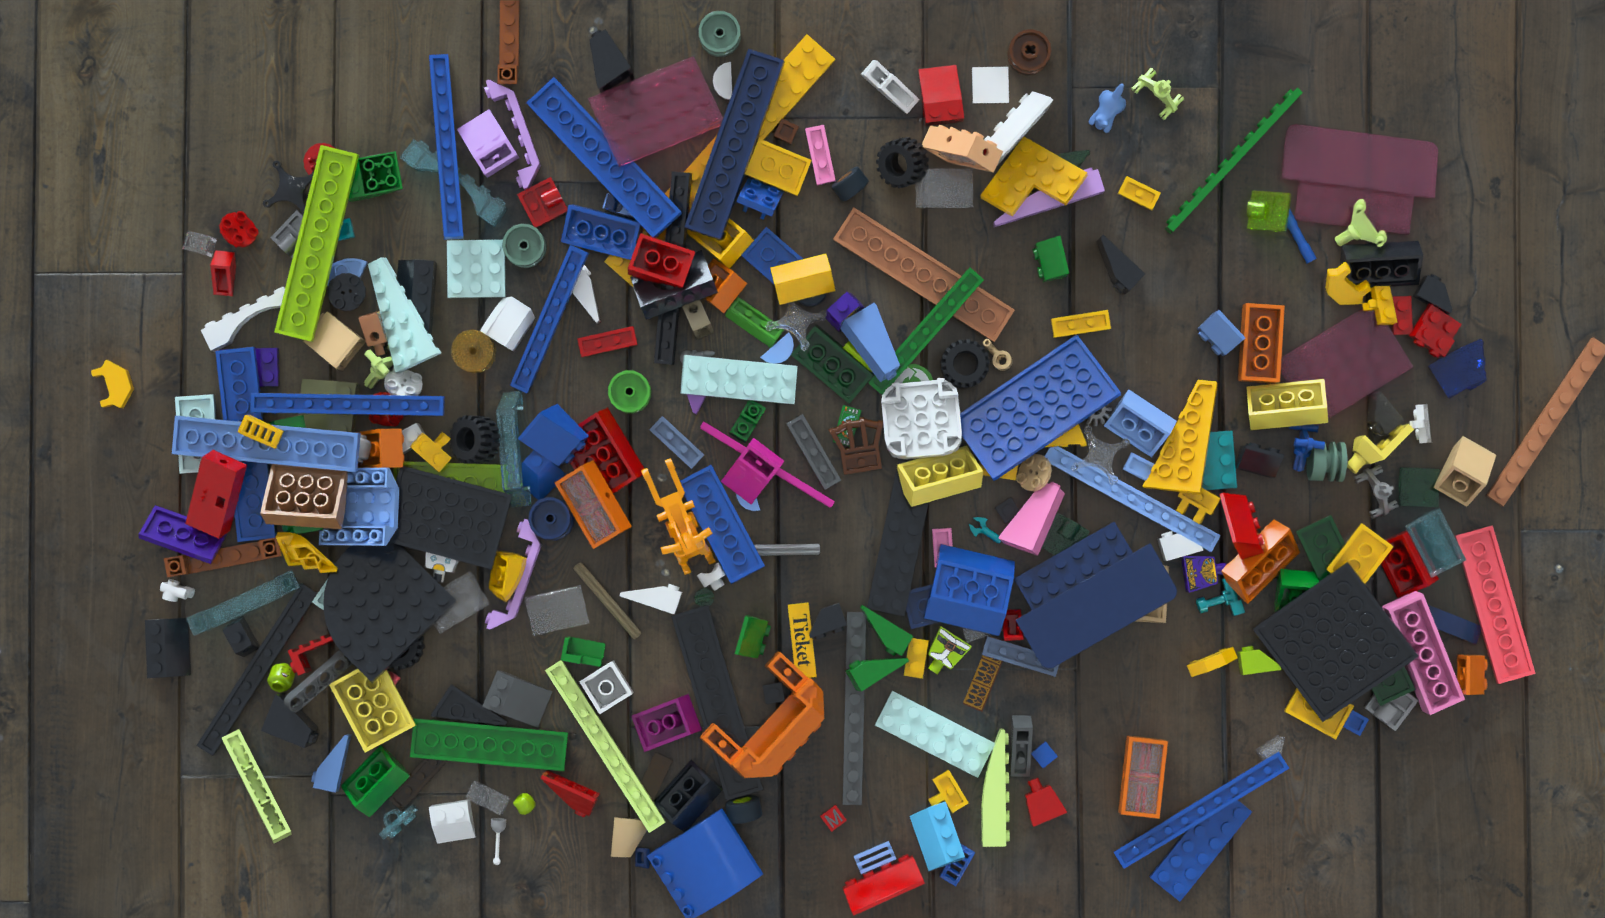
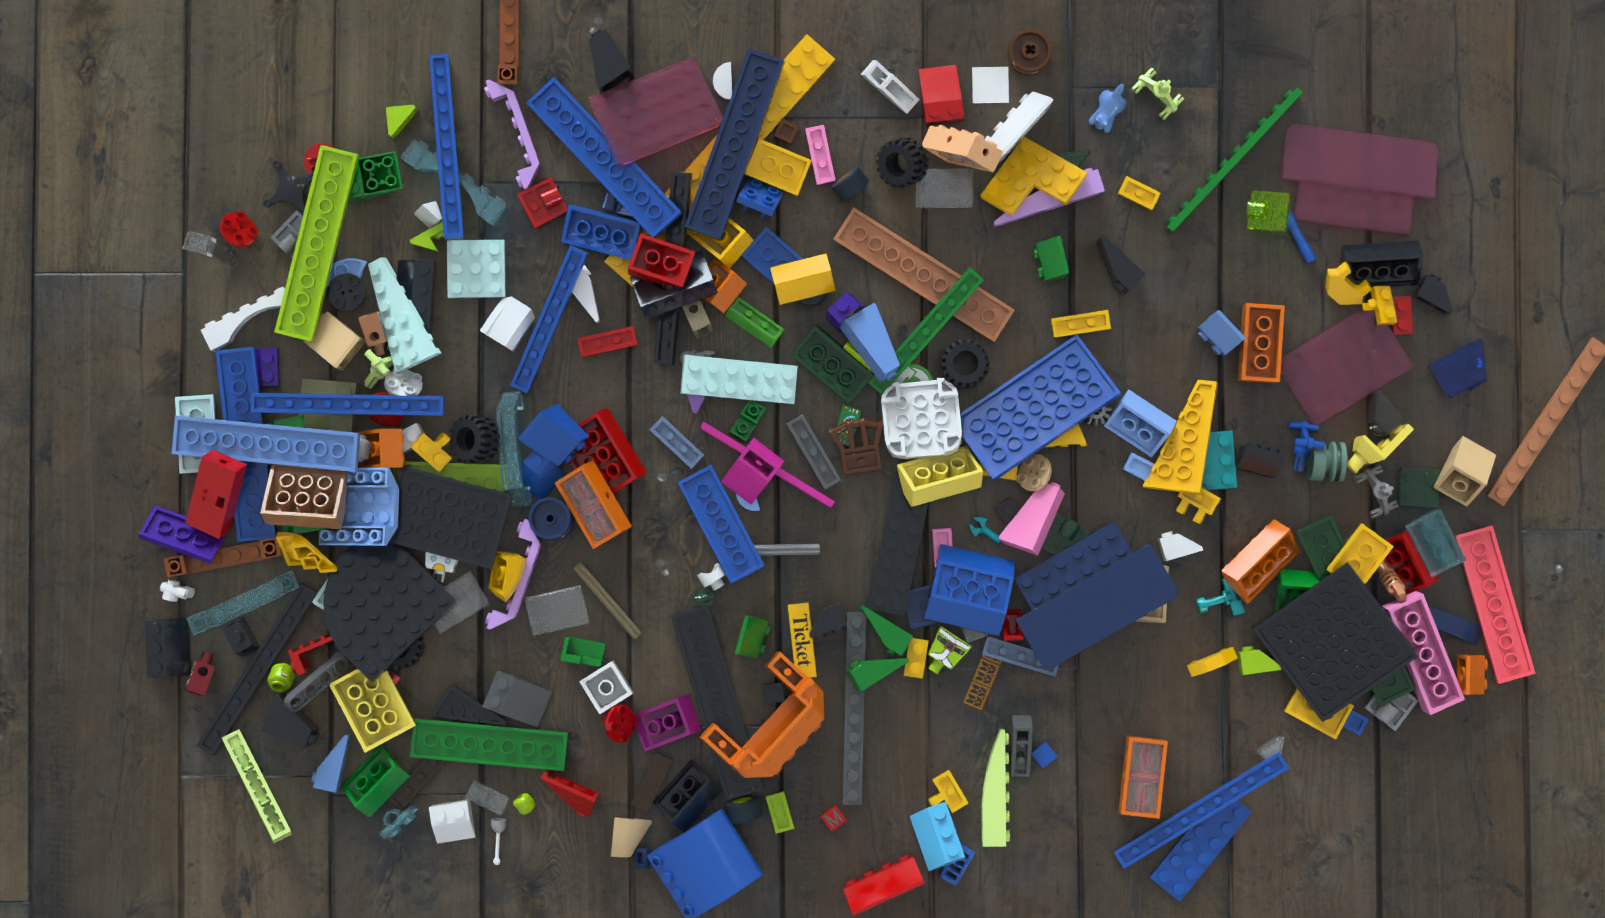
(117, 382): yellow piece -> none
(198, 684): none -> dark red torso
(223, 273): red slope -> none
(245, 425): yellow slope -> none
(346, 230): teal plate -> none
(398, 118): none -> lime slope
(425, 239): none -> lime slope
(429, 214): none -> white slope
(463, 346): clear yellow wheel -> none
(488, 143): lavender slope -> none
(535, 249): sand green wheel -> none
(605, 746): yellowish green plate -> none
(619, 386): bright green wheel -> none
(619, 723): none -> red plate
(658, 597): white slope -> none
(681, 524): light orange piece -> none
(719, 45): sand green wheel -> none
(779, 812): none -> lime plate
(780, 351): light blue tile -> none
(796, 321): clear piece -> none
(871, 850): light blue tile -> none
(934, 734): light aqua plate -> none
(998, 355): tan plate -> none
(1042, 803): red torso -> none
(1100, 455): clear piece -> none
(1134, 499): light blue plate -> none
(1200, 572): torso -> none
(1242, 524): red slope -> none
(1287, 404): light yellow slope -> none
(1361, 228): yellowish green axle -> none
(1391, 582): none -> nougat hinge
(1421, 423): white plate -> none
(1435, 331): red plate -> none

